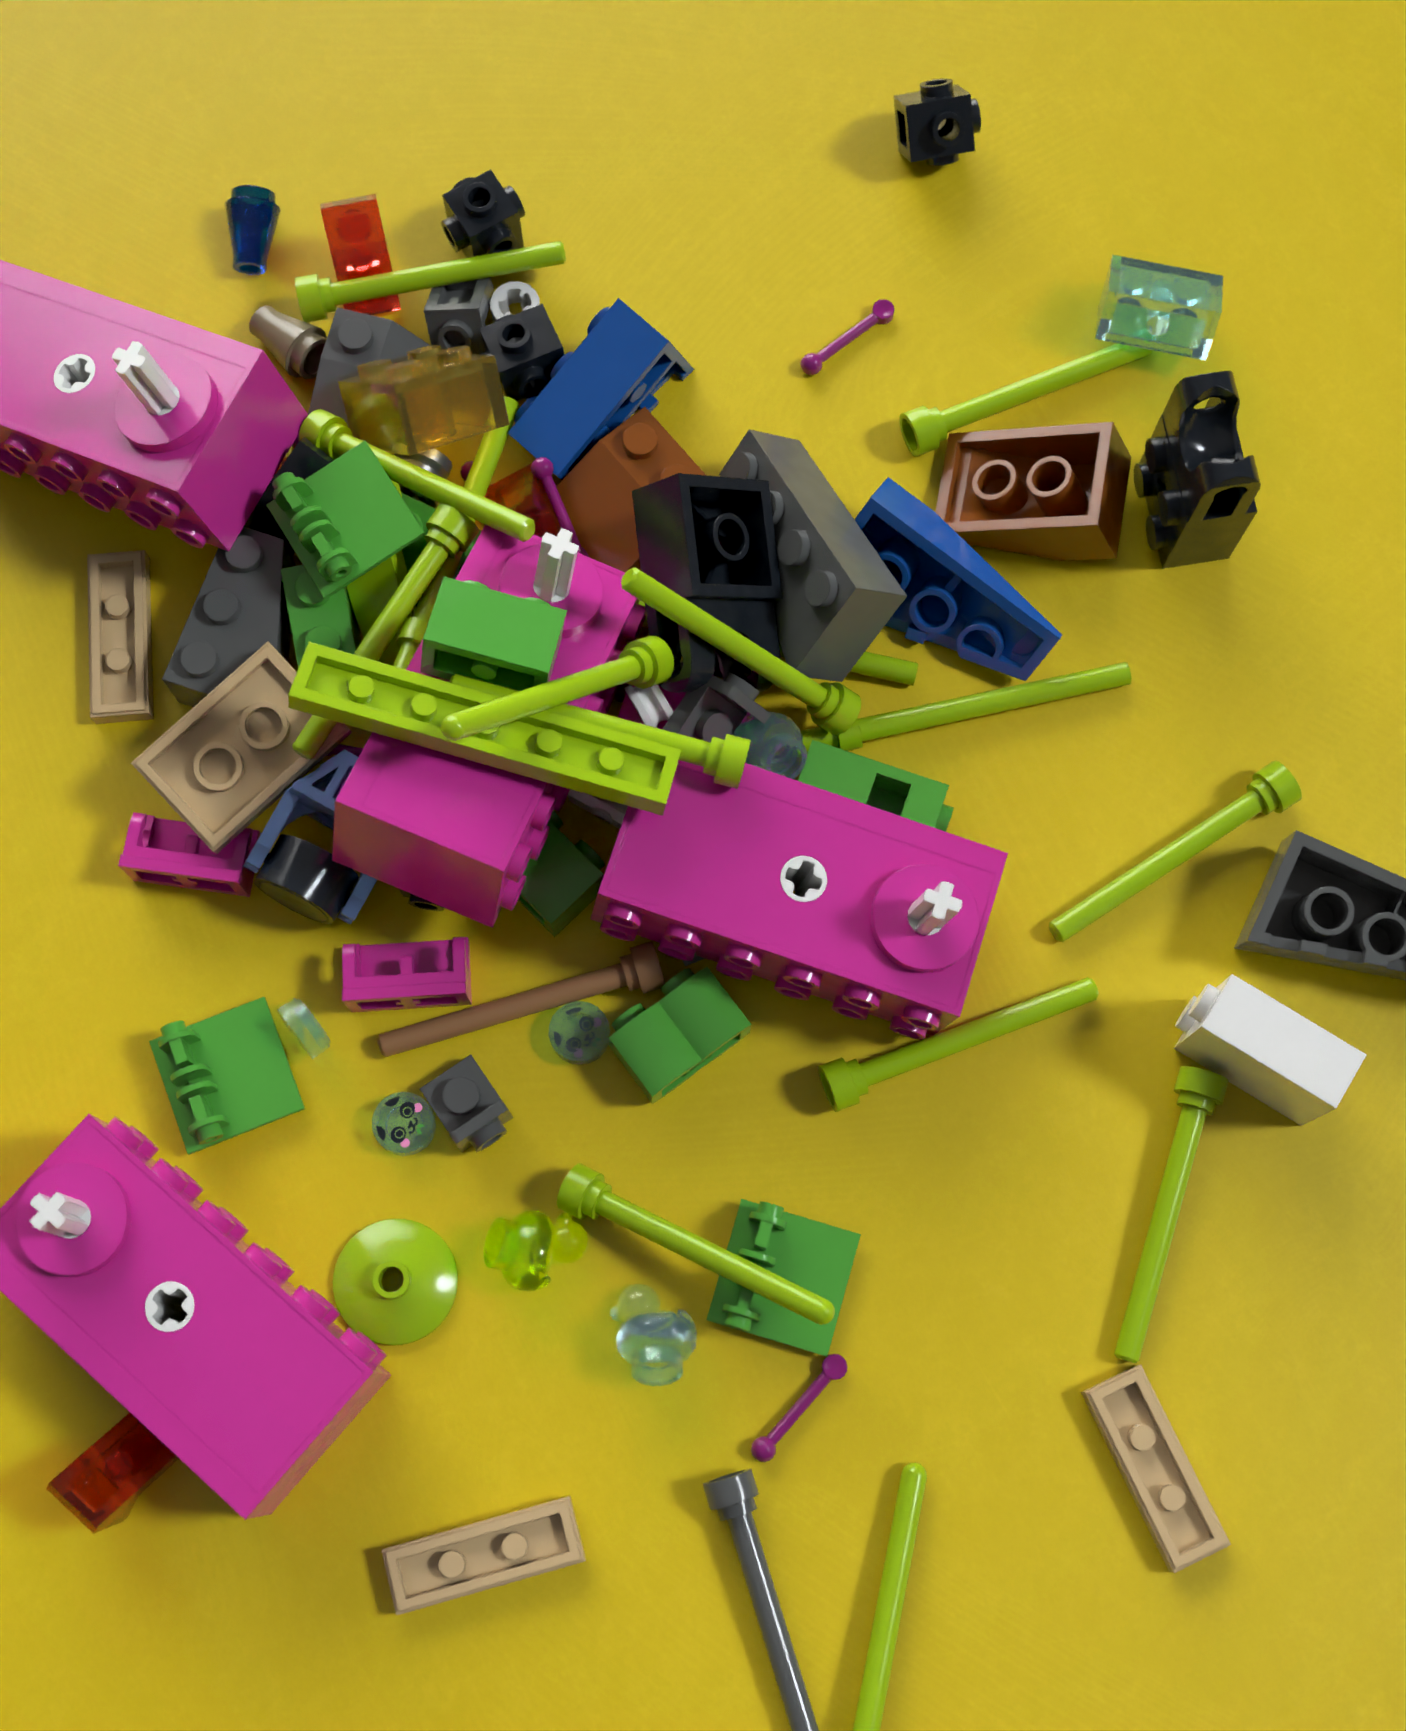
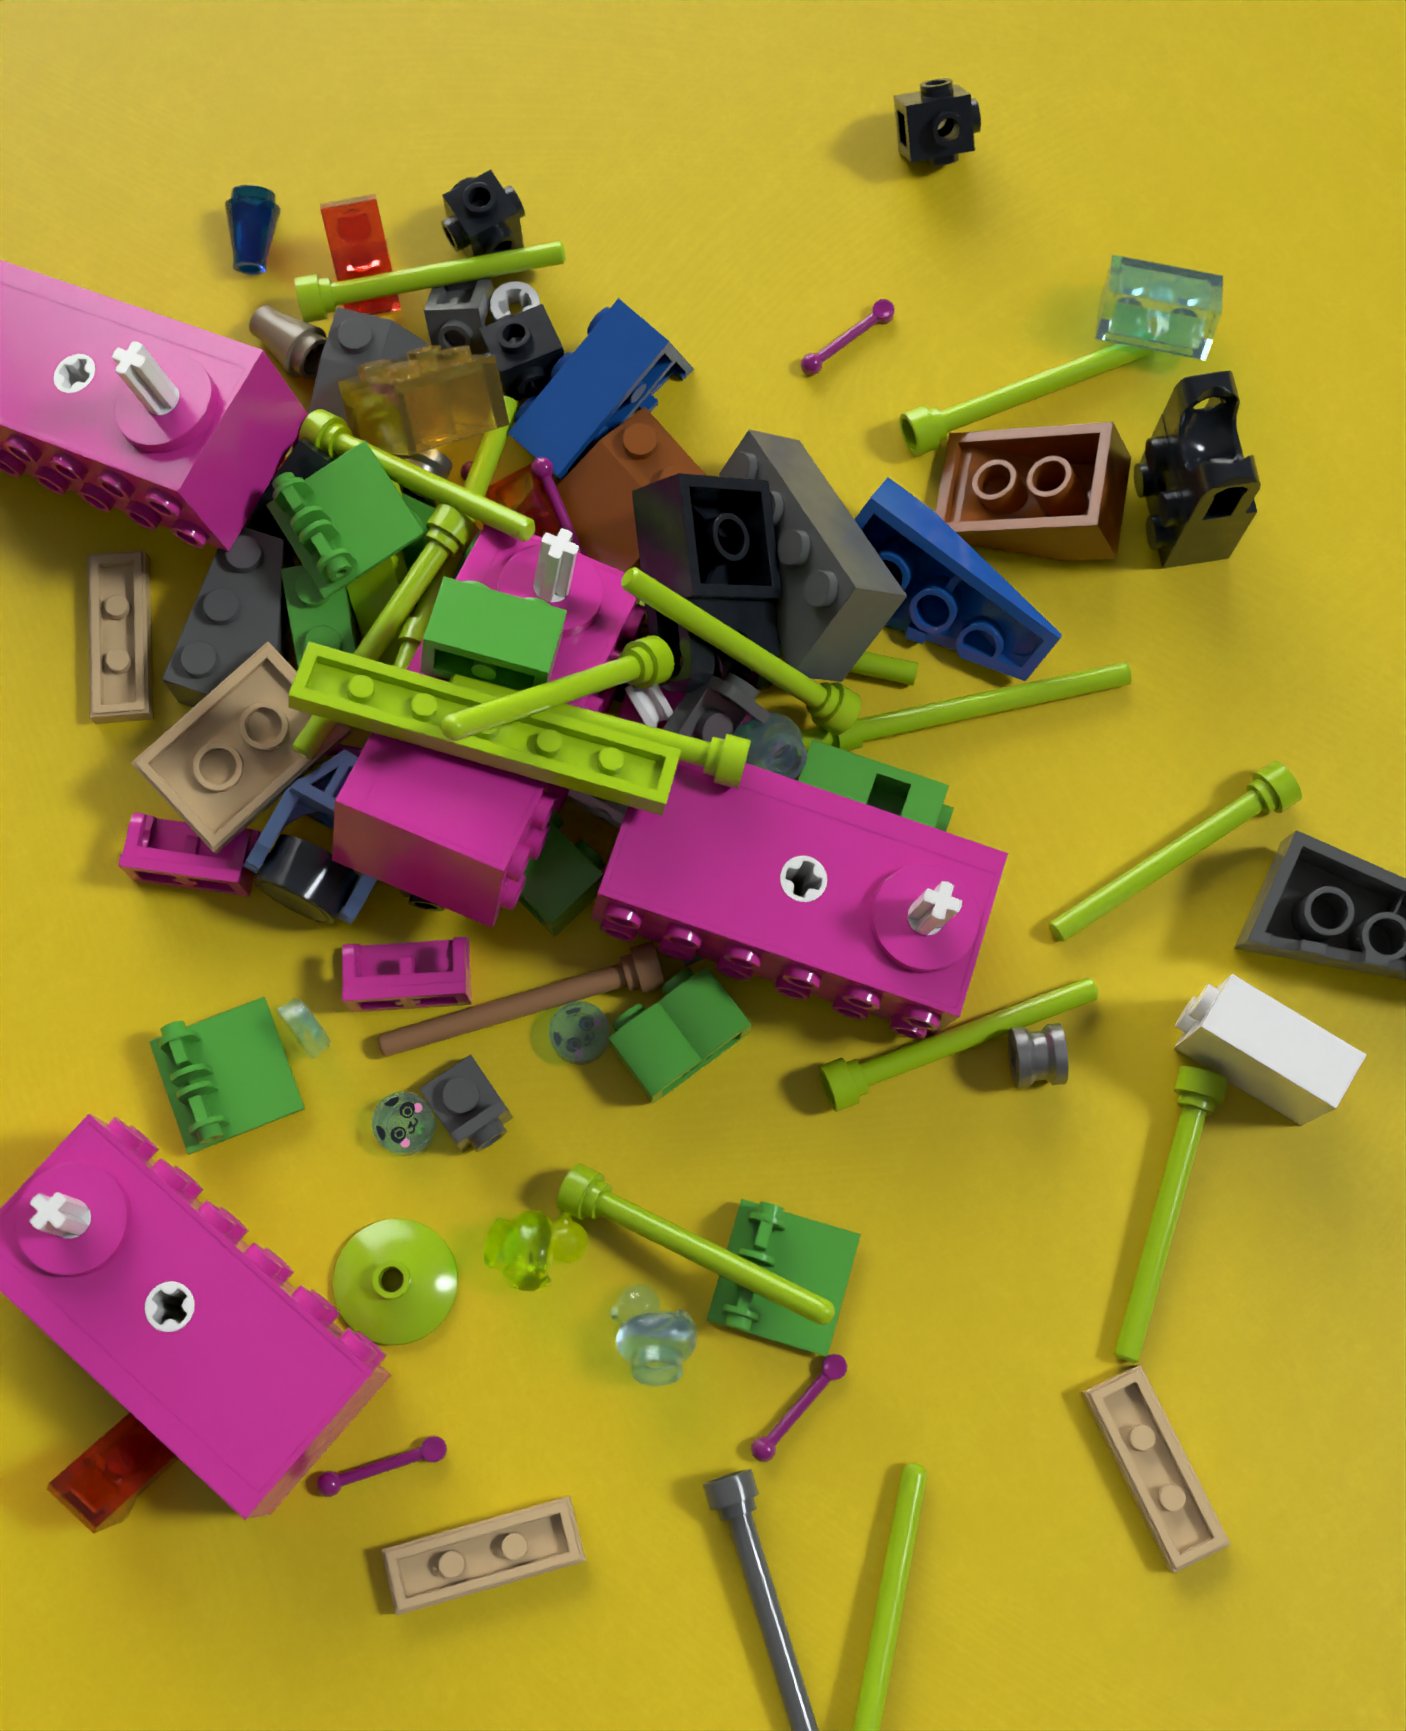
(432, 1450): none -> magenta hinge
(1038, 1055): none -> flat silver wheel

